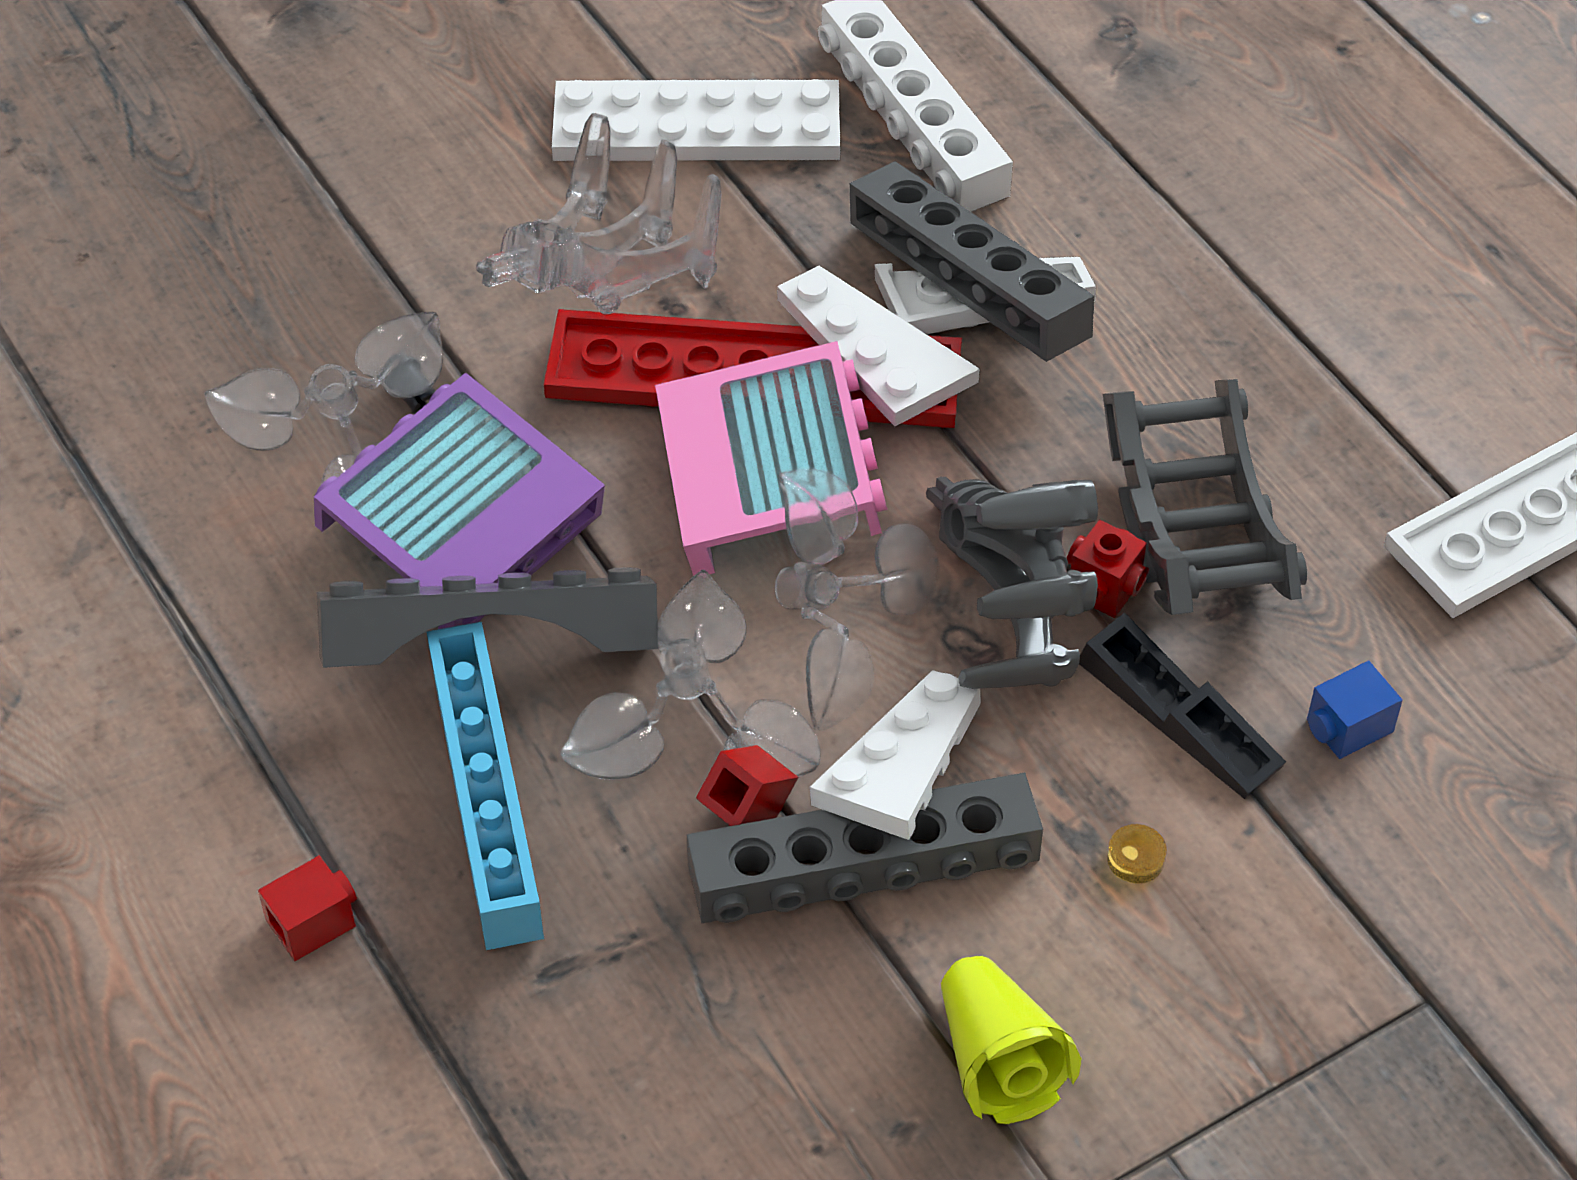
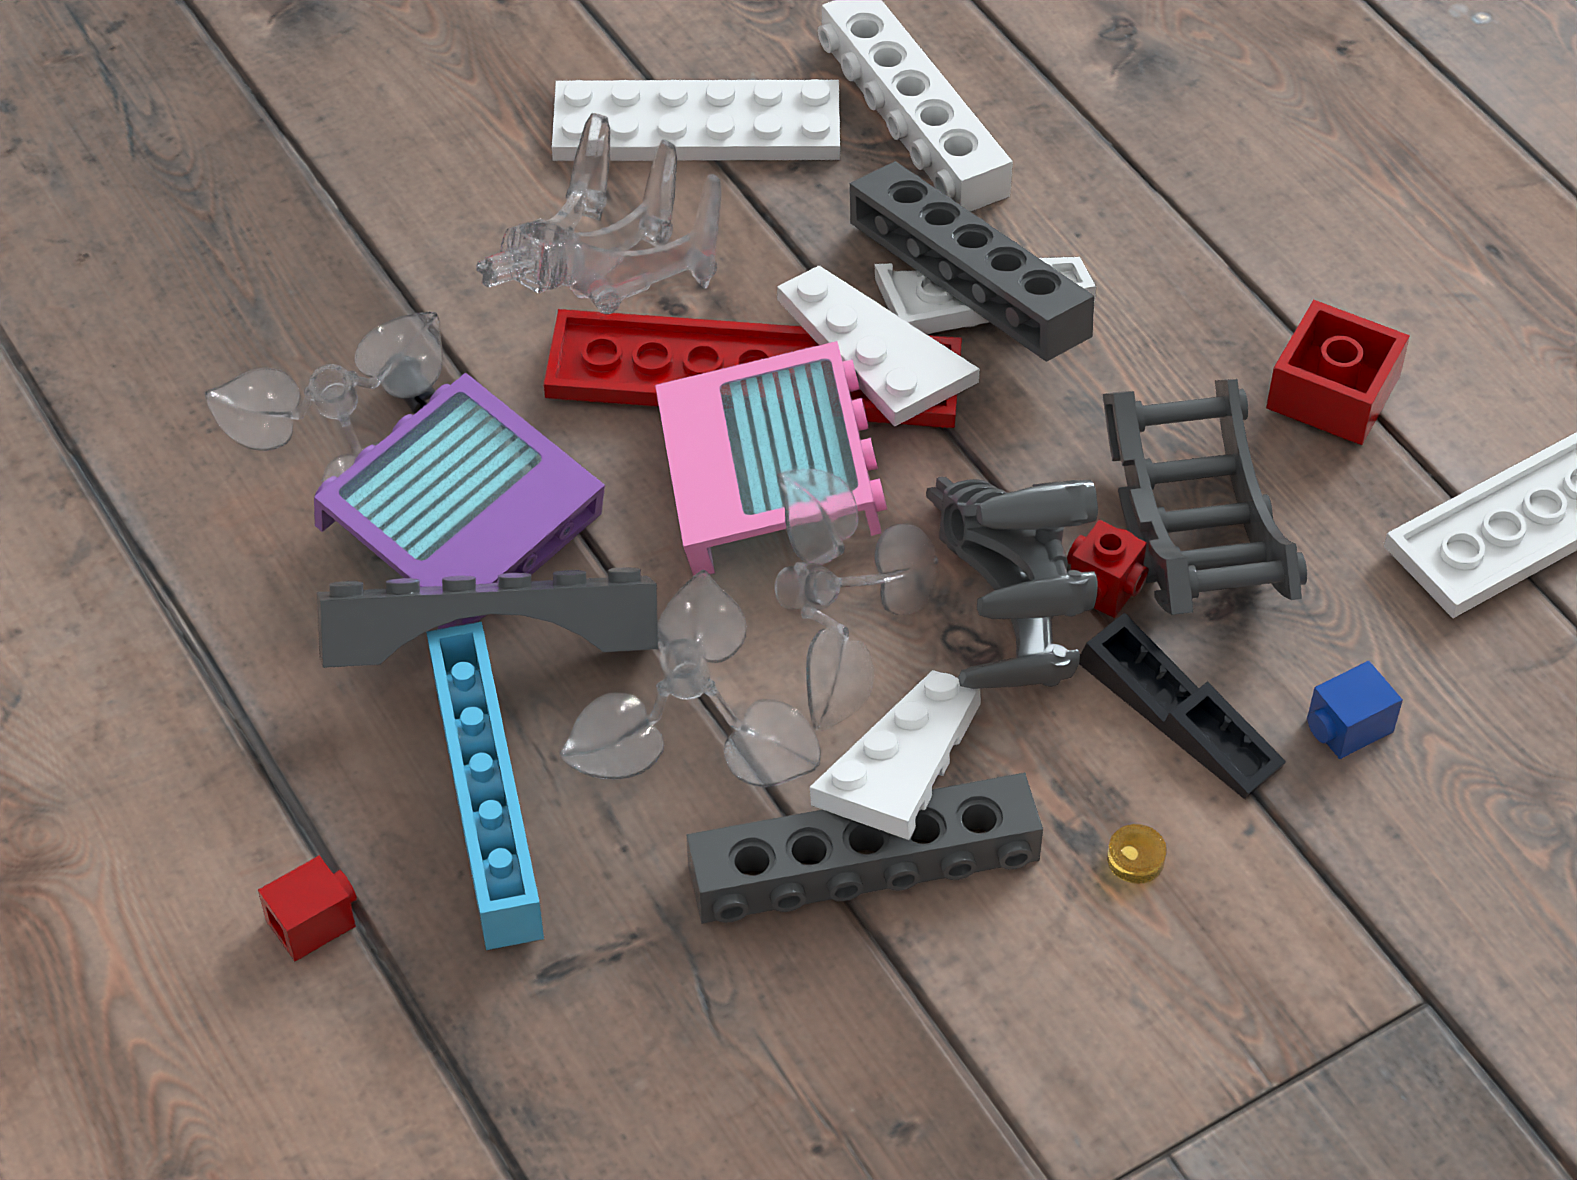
(746, 786): red brick -> none
(1004, 1043): neon yellow cone -> none
(1337, 372): none -> red brick

